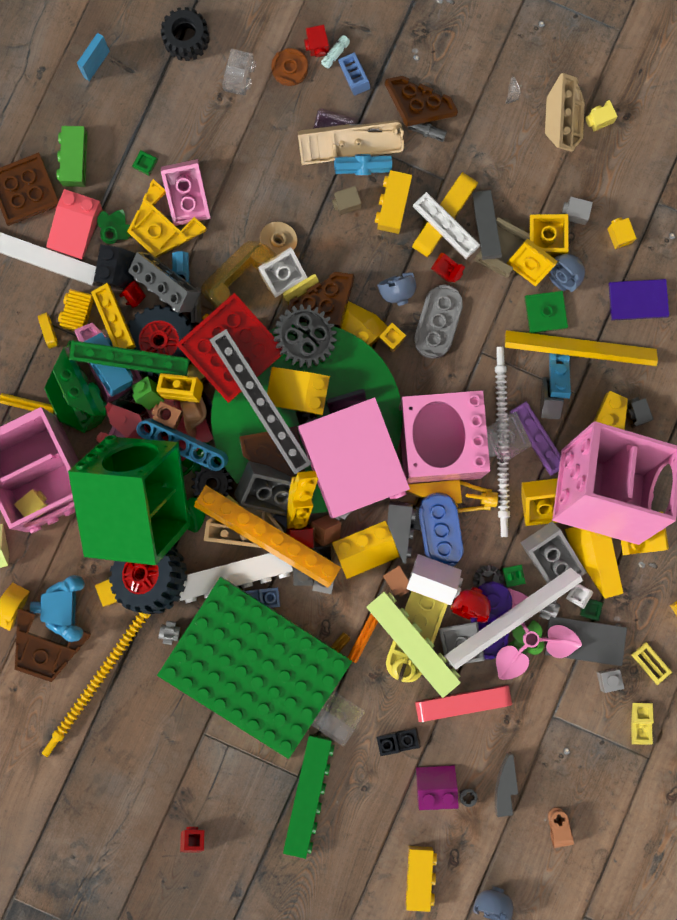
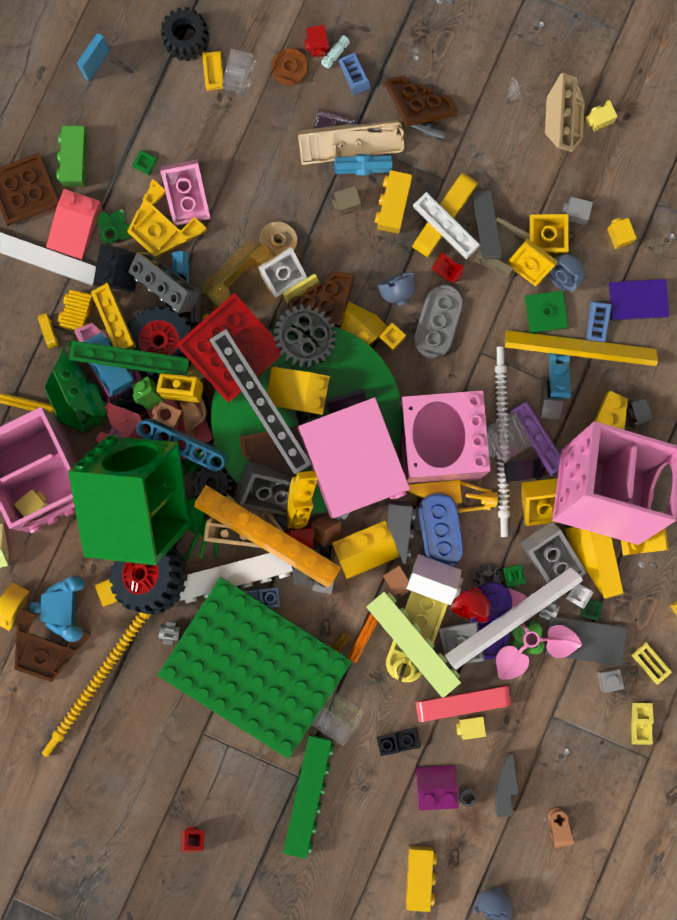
(133, 294): red tile -> none
(201, 532): none -> green plant
(213, 70): none -> yellow tile
(471, 727): none -> light yellow brick
(523, 470): none -> black slope
(606, 315): none -> medium blue slope

